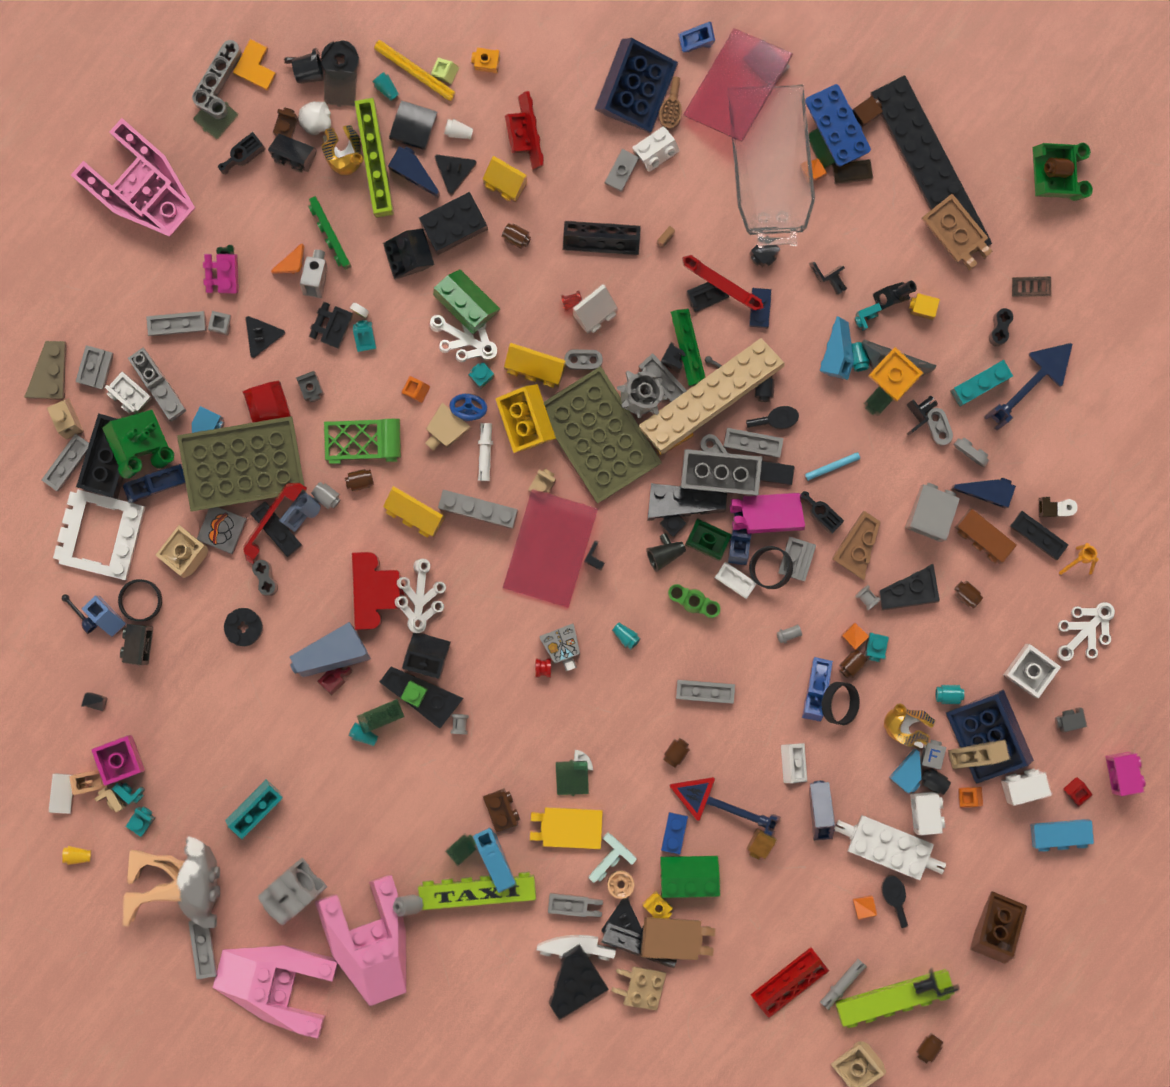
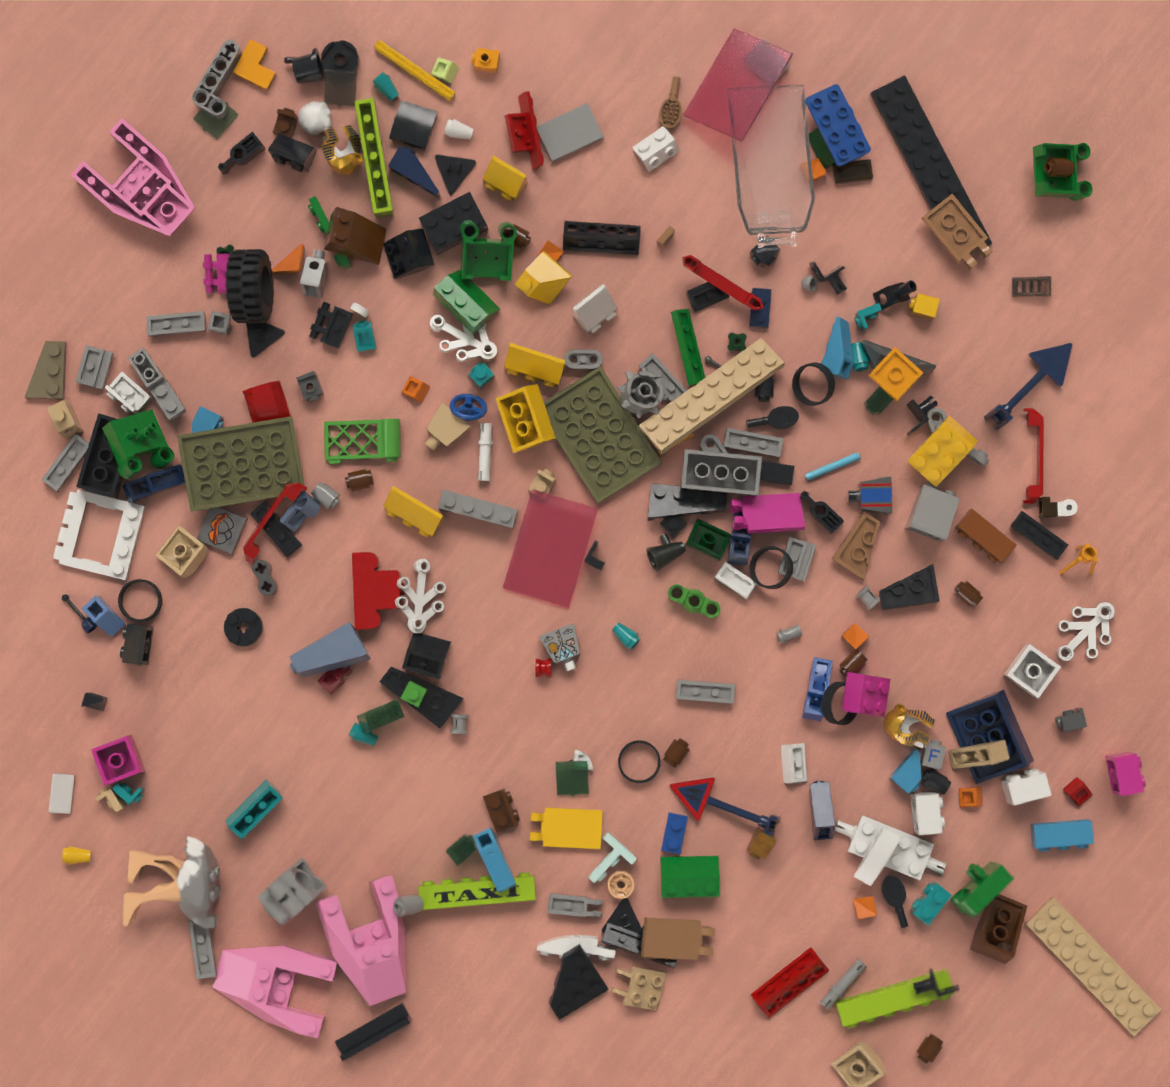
(86, 782): light nougat slope -> none
(140, 821): teal bracket -> none
(249, 286): none -> black tyre
(354, 236): none -> reddish brown slope
(373, 1031): none -> black fence
(485, 251): none -> green piece
(543, 279): none -> yellow slope
(552, 250): none -> orange slope
(569, 132): none -> light grey tile
(571, 301): clear red bush -> none
(621, 170): light grey plate -> none
(636, 84): dark blue slope -> none
(639, 781): none -> black tyre
(654, 900): yellow brick -> none
(672, 357): black hinge -> none
(697, 37): blue slope -> none
(736, 337): none -> dark green plate
(796, 386): none -> black tyre
(809, 283): none -> light grey hinge
(866, 694): none -> dark pink brick
(867, 111): reddish brown brick -> none
(873, 495): none -> torso
(876, 647): teal bracket -> none
(877, 856): none -> white slope
(930, 902): none -> teal brick
(942, 451): none -> yellow brick
(949, 694): teal brick -> none
(981, 383): teal arch -> none
(982, 887): none -> green piece
(991, 491): dark blue slope -> none
(1001, 327): black axle -> none
(1035, 419): none -> red piece
(1093, 966): none -> tan plate

